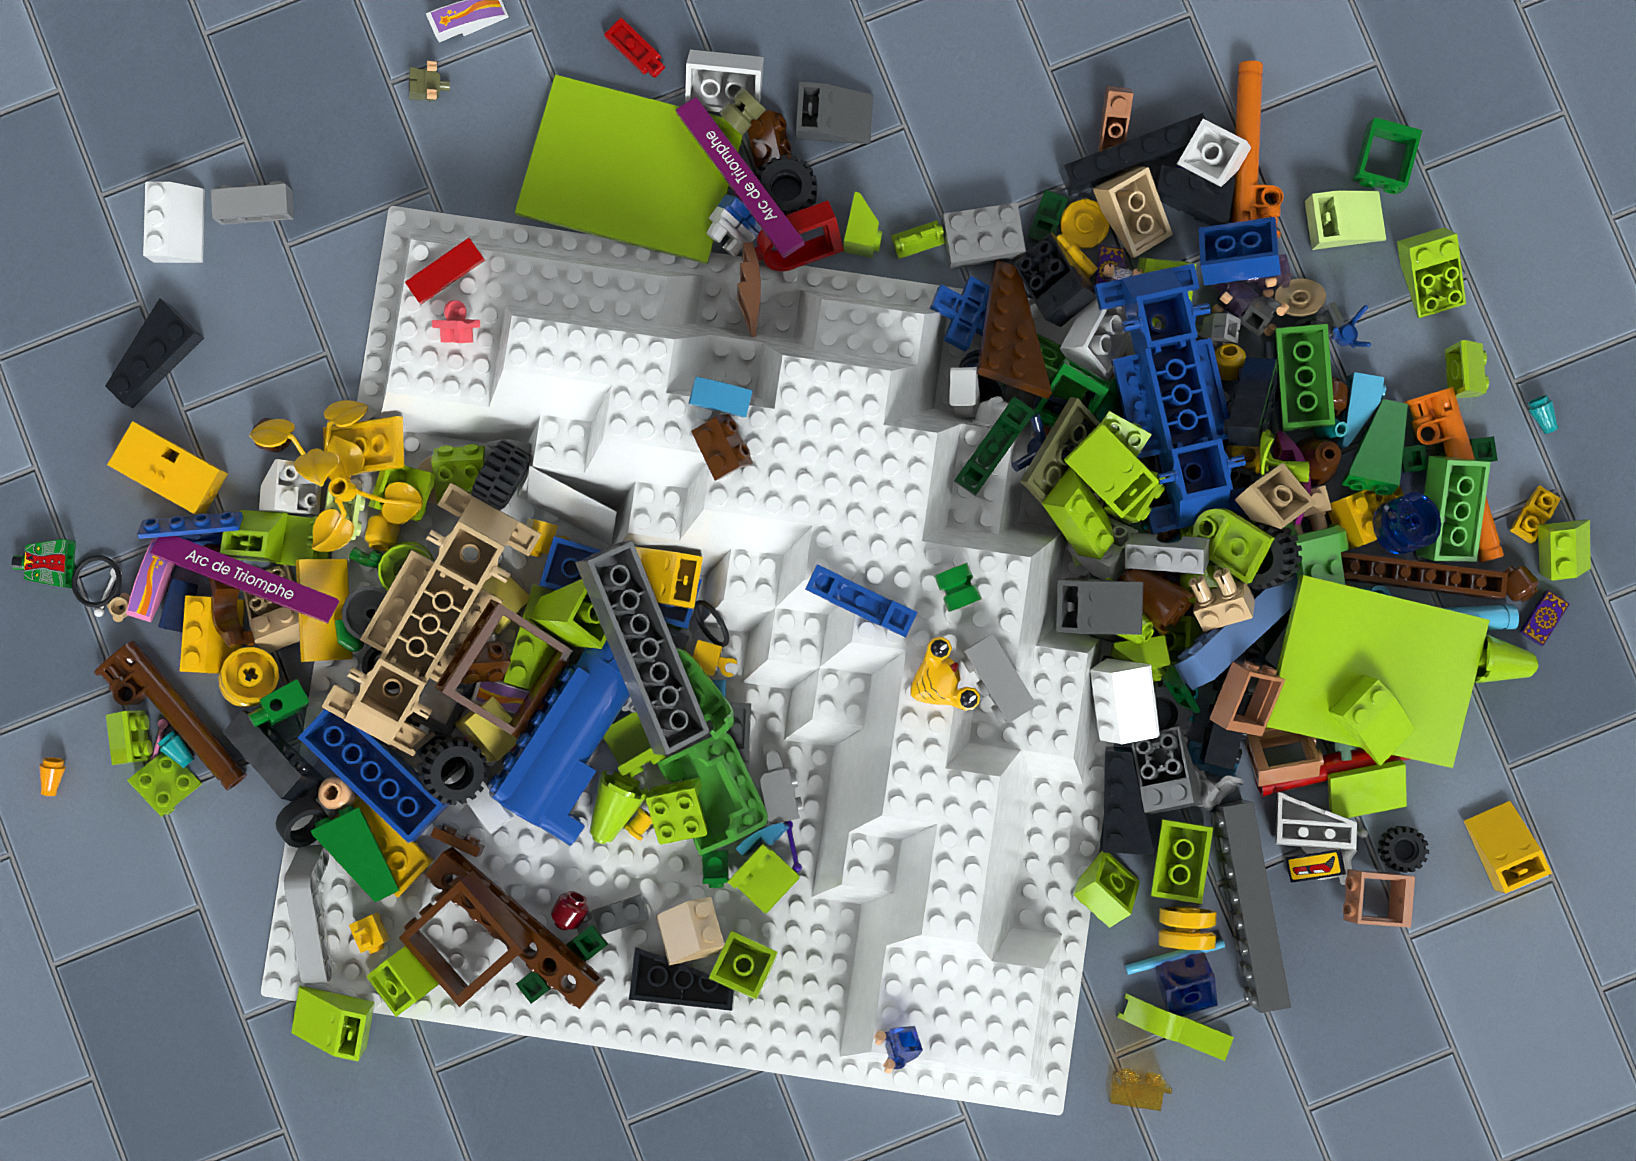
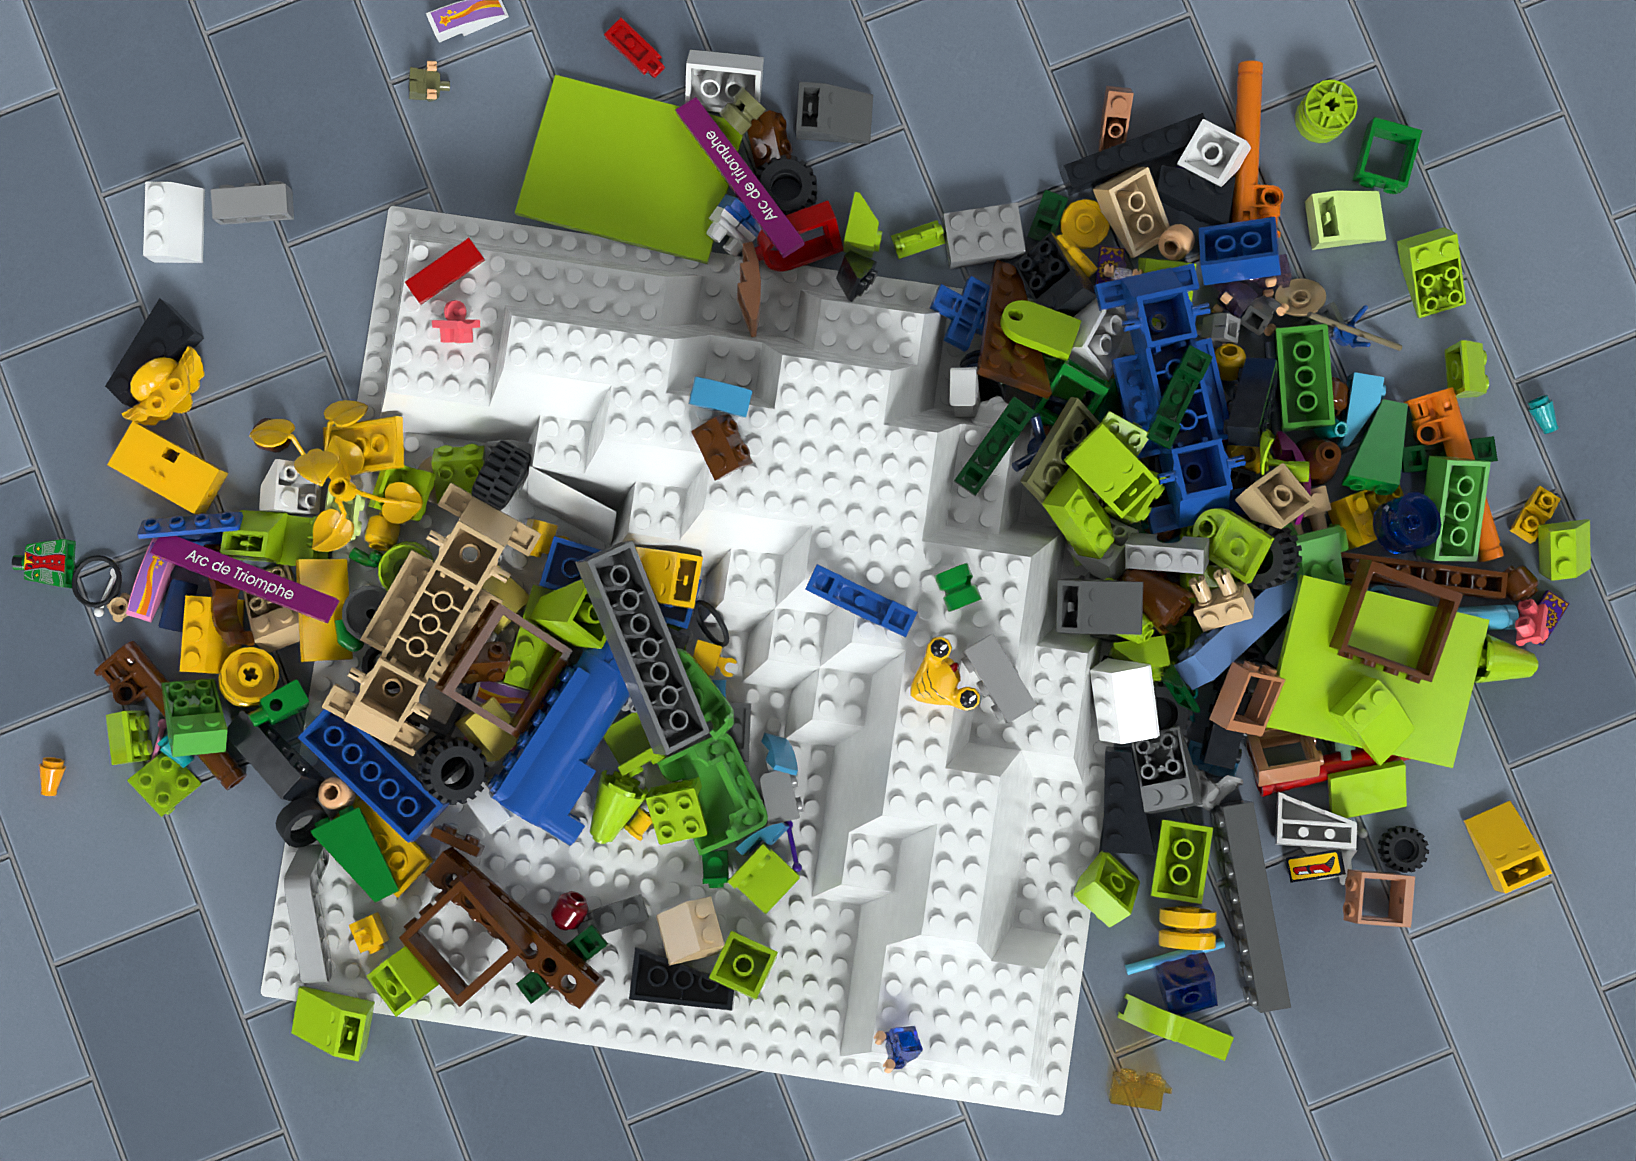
(165, 388): none -> yellow piece
(194, 717): none -> bright green slope
(780, 754): none -> dark azure slope
(856, 274): none -> black slope
(1040, 328): none -> lime tile
(1176, 242): none -> light nougat head
(1177, 396): none -> dark green slope
(1314, 118): none -> lime wheel
(1352, 330): none -> dark tan axle
(1437, 633): none -> reddish brown window
(1531, 623): none -> coral hips

